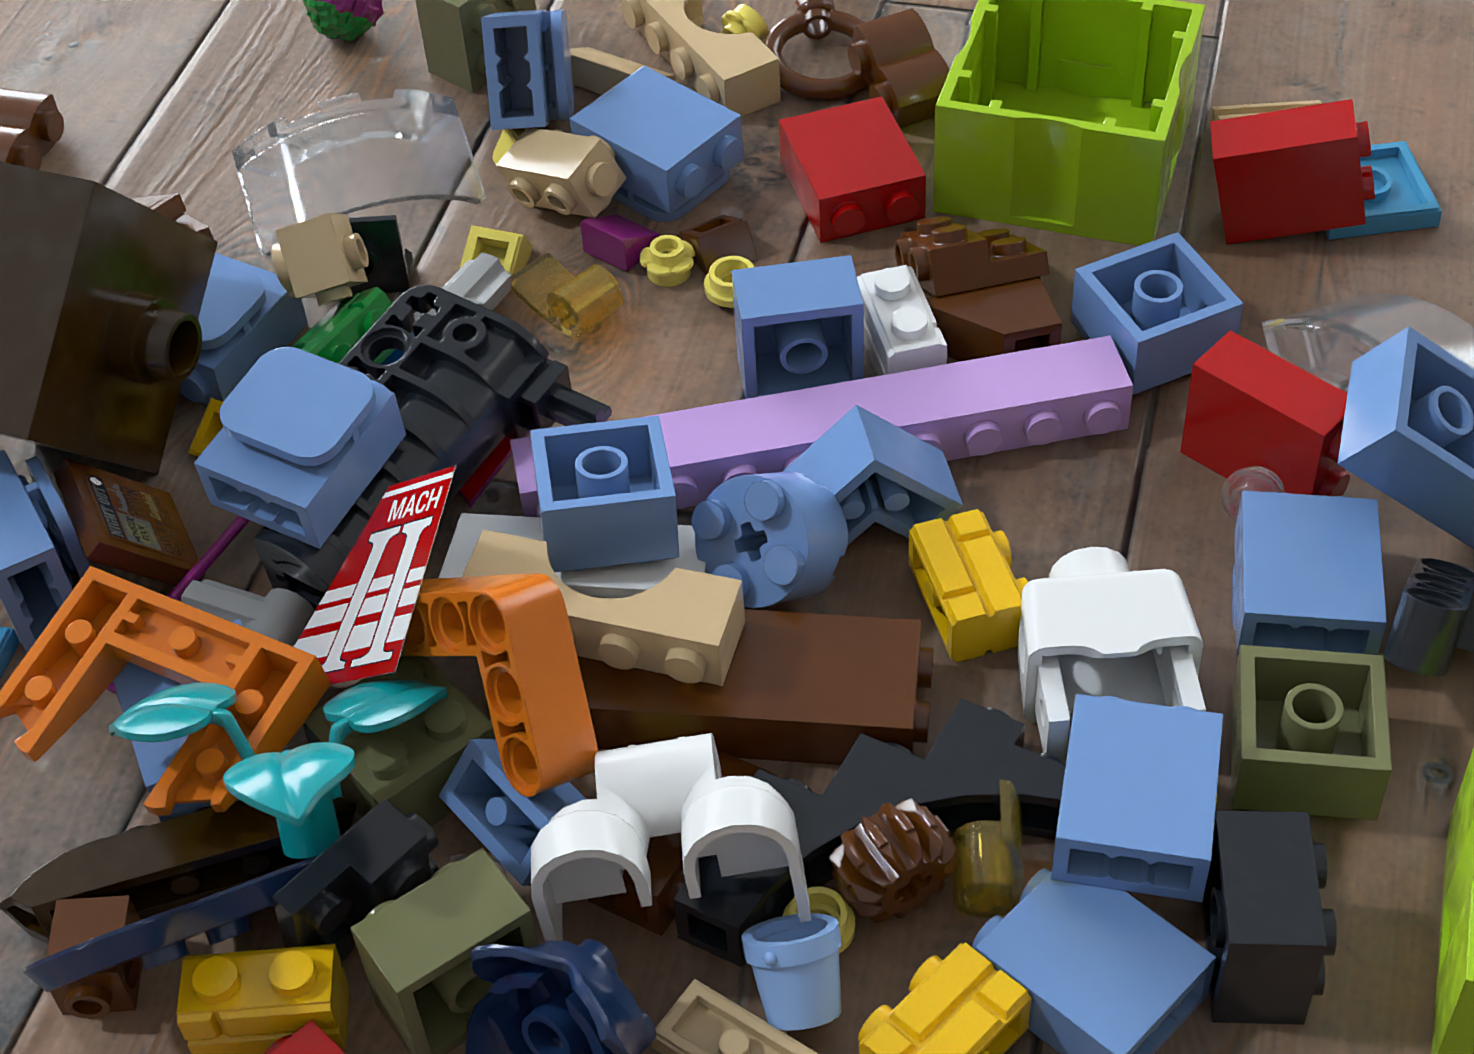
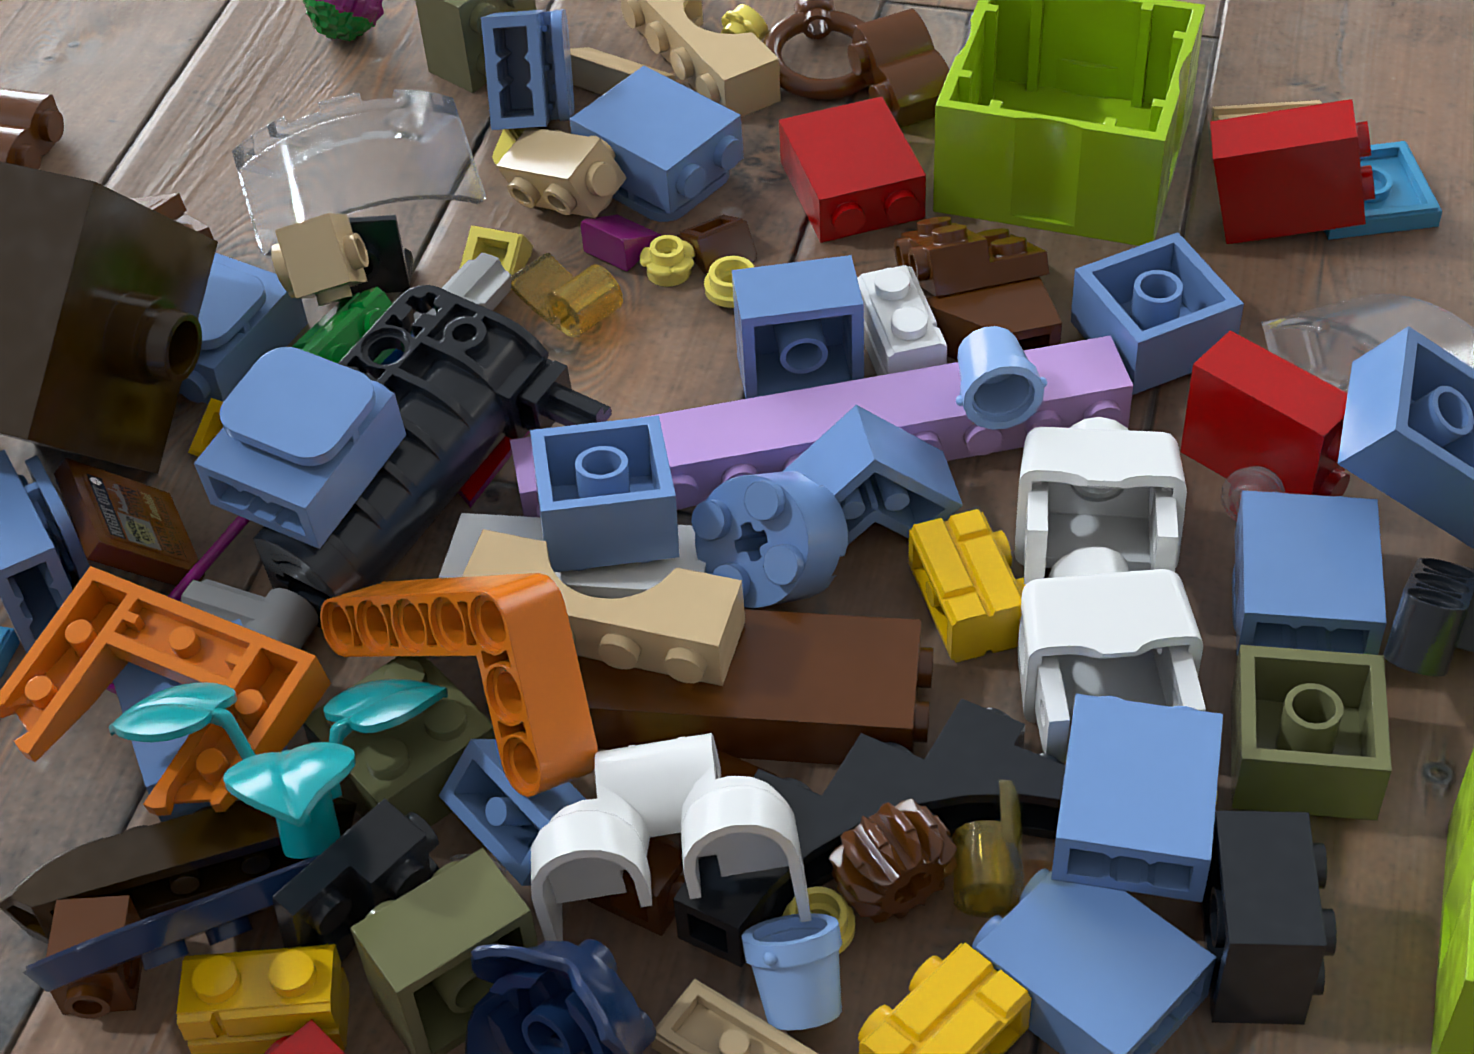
(373, 596): sticker -> none
(997, 379): none -> light blue piece
(1099, 490): none -> white piece

